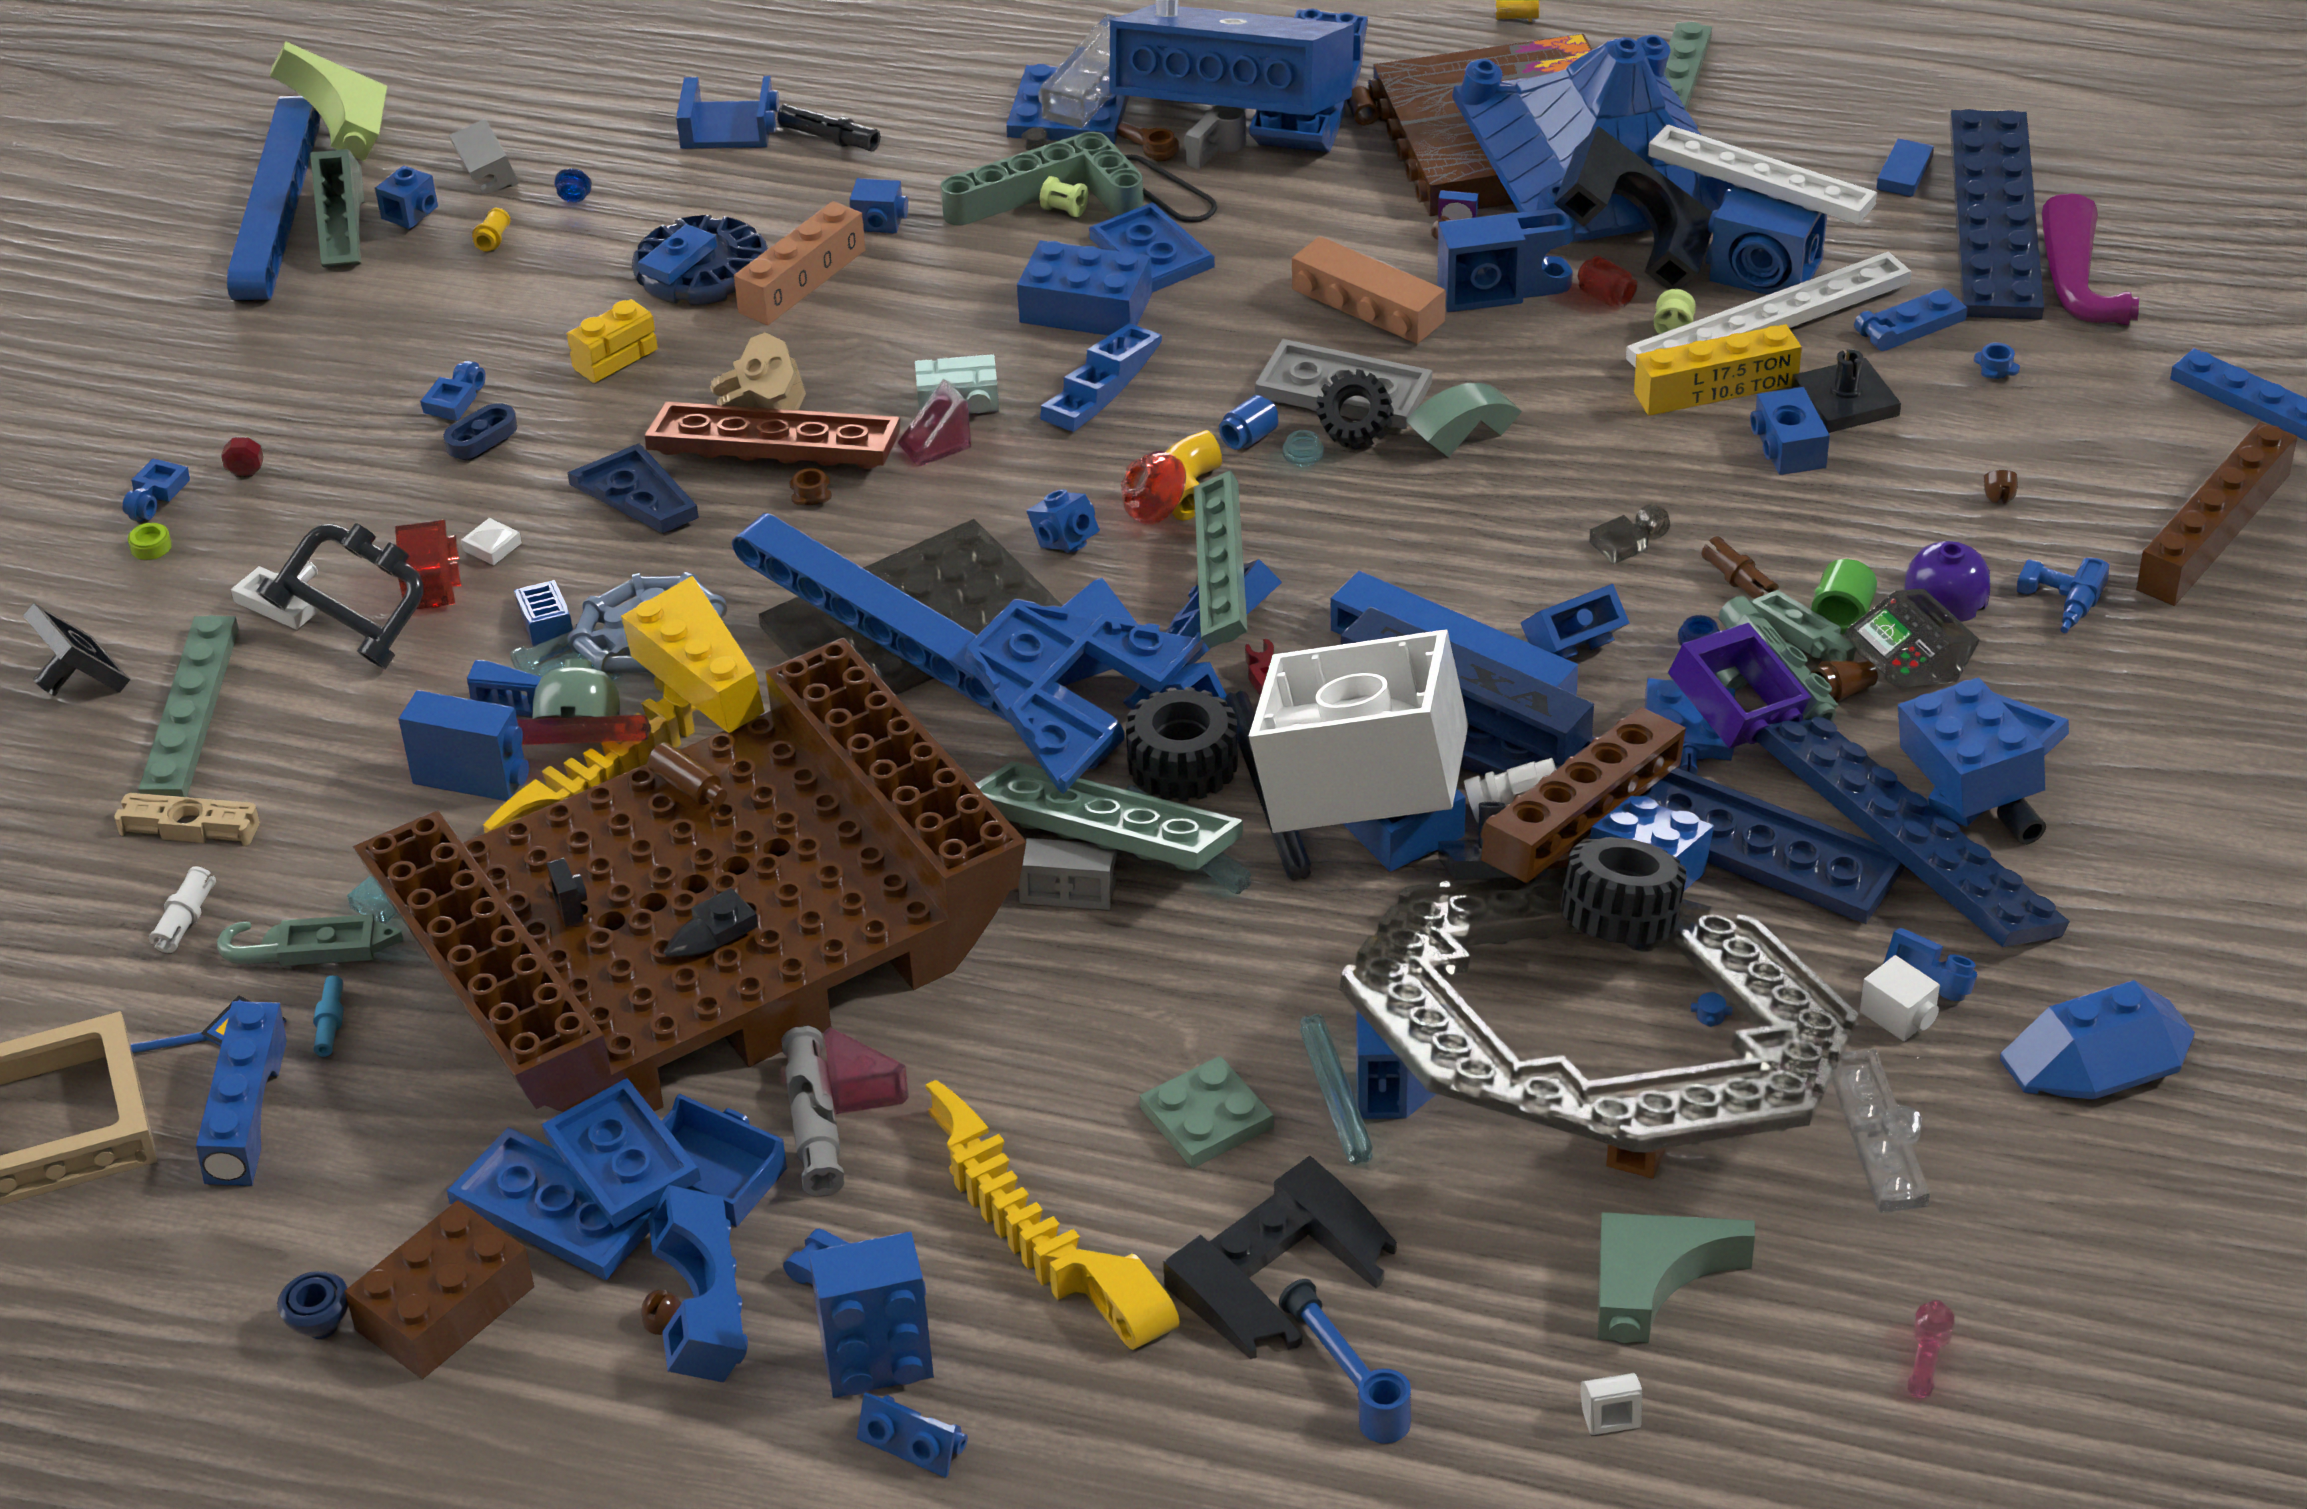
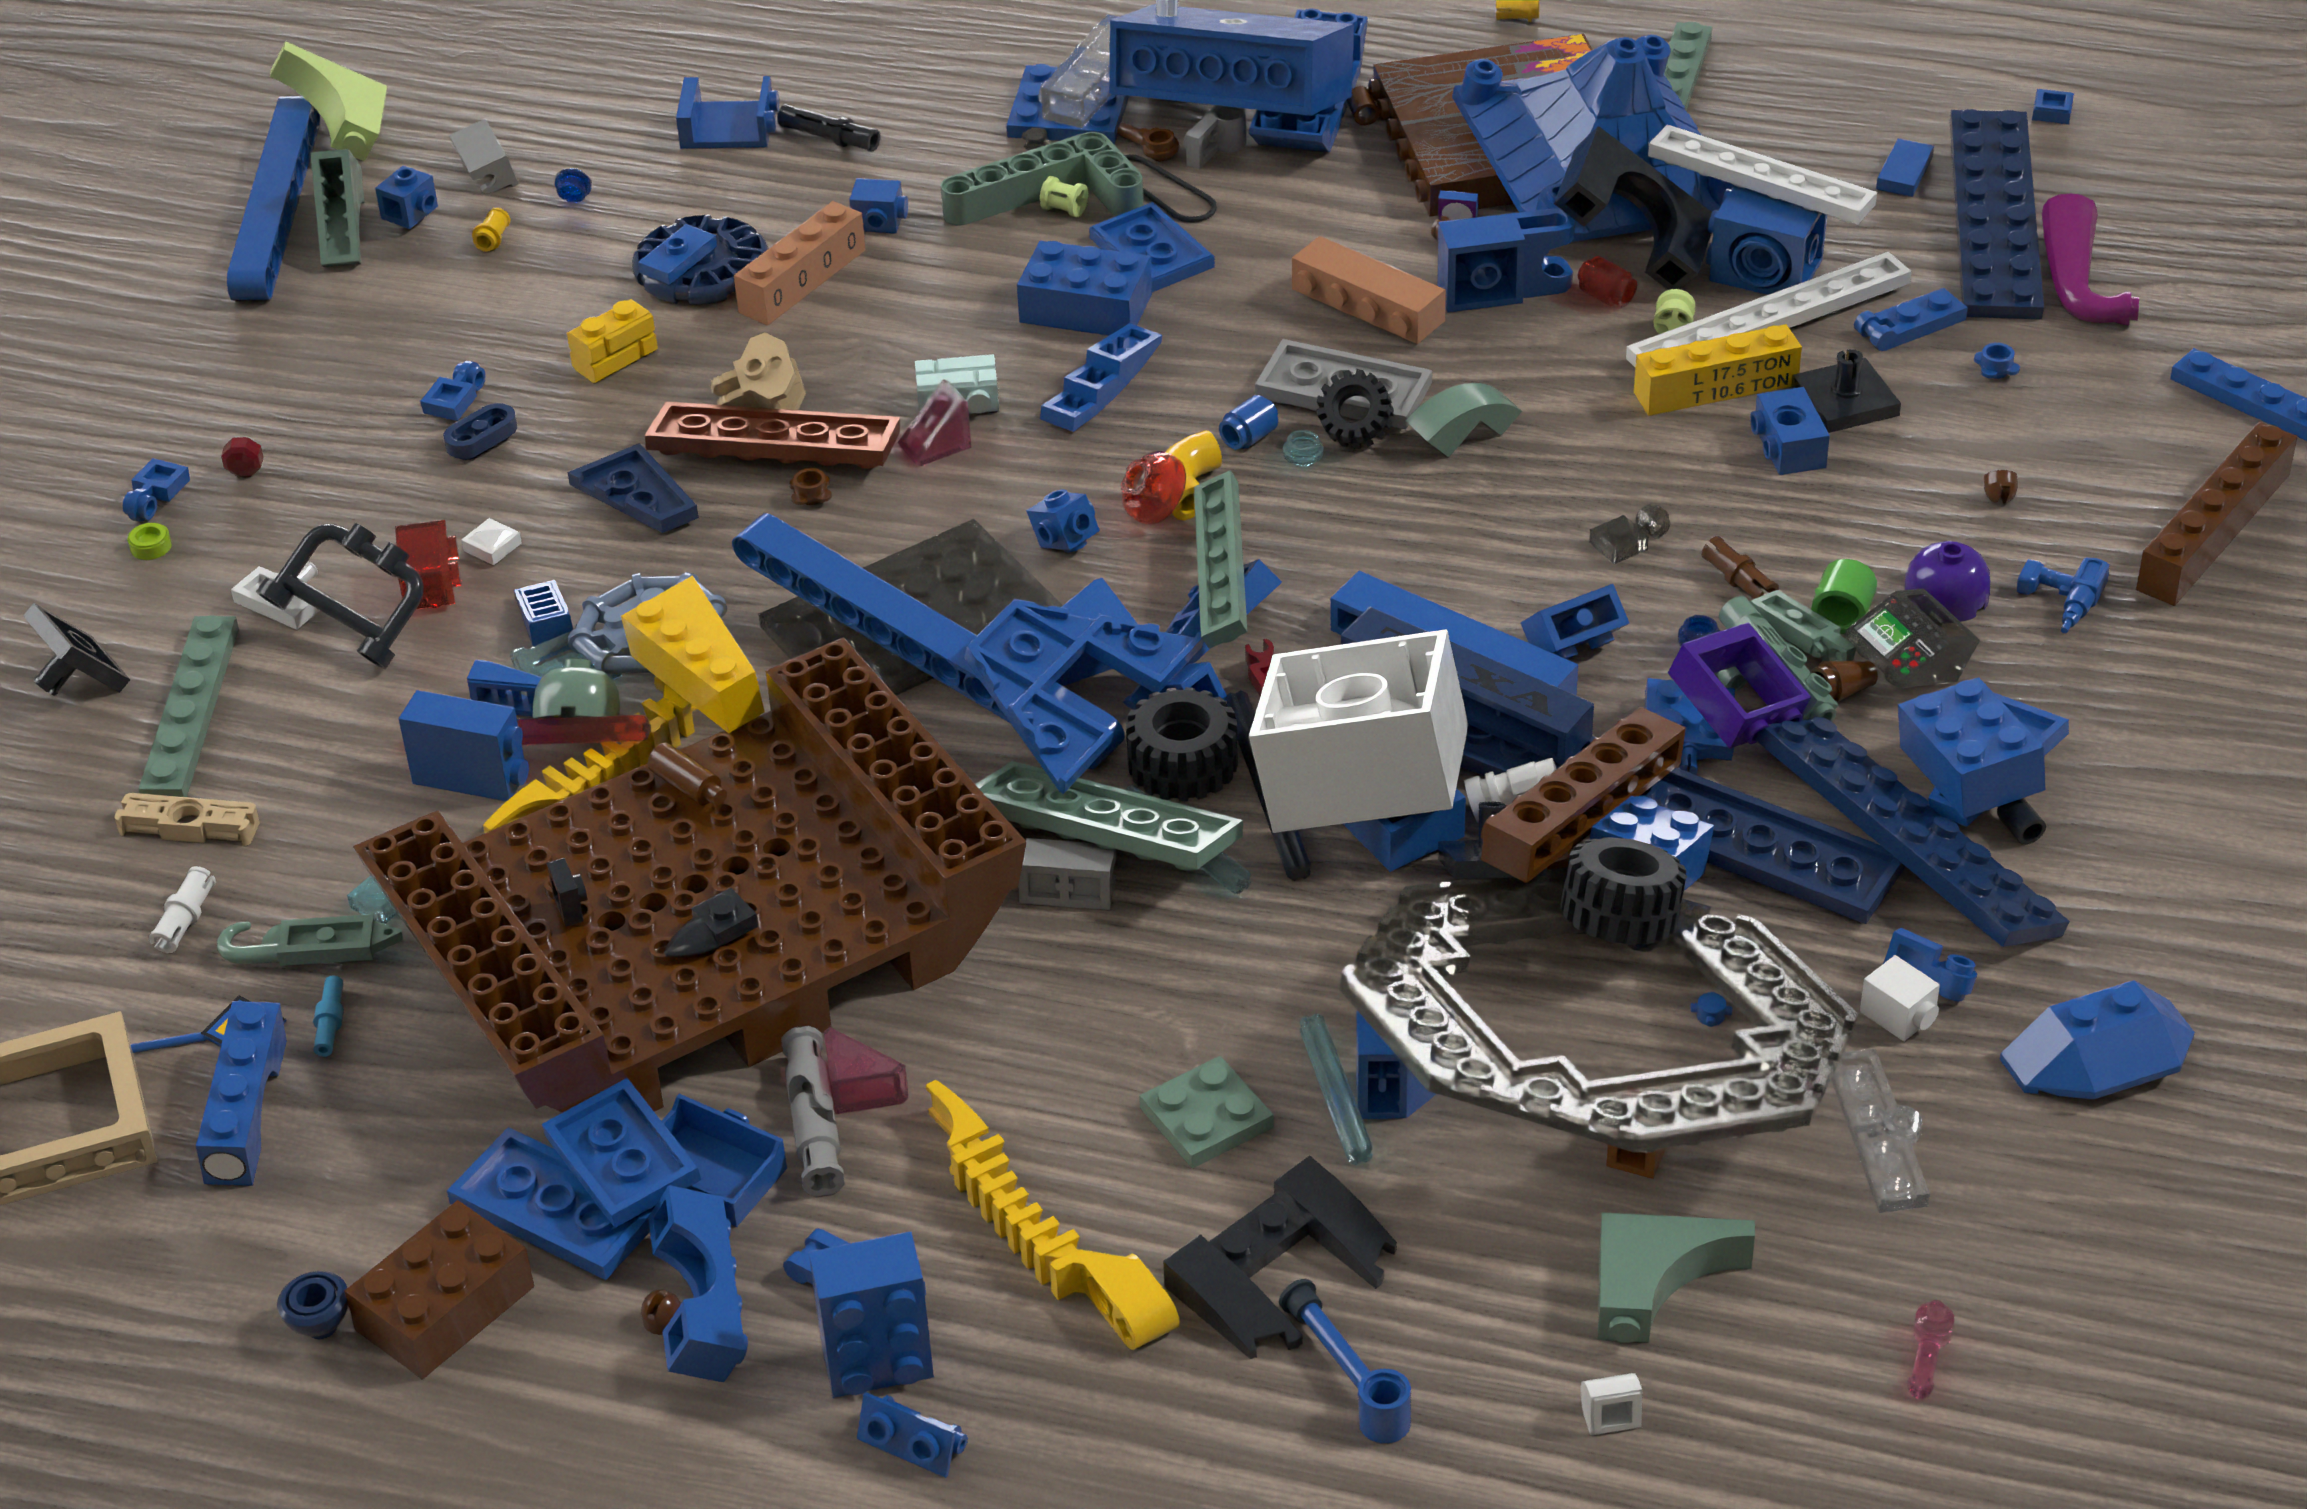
(2053, 106): none -> blue tile

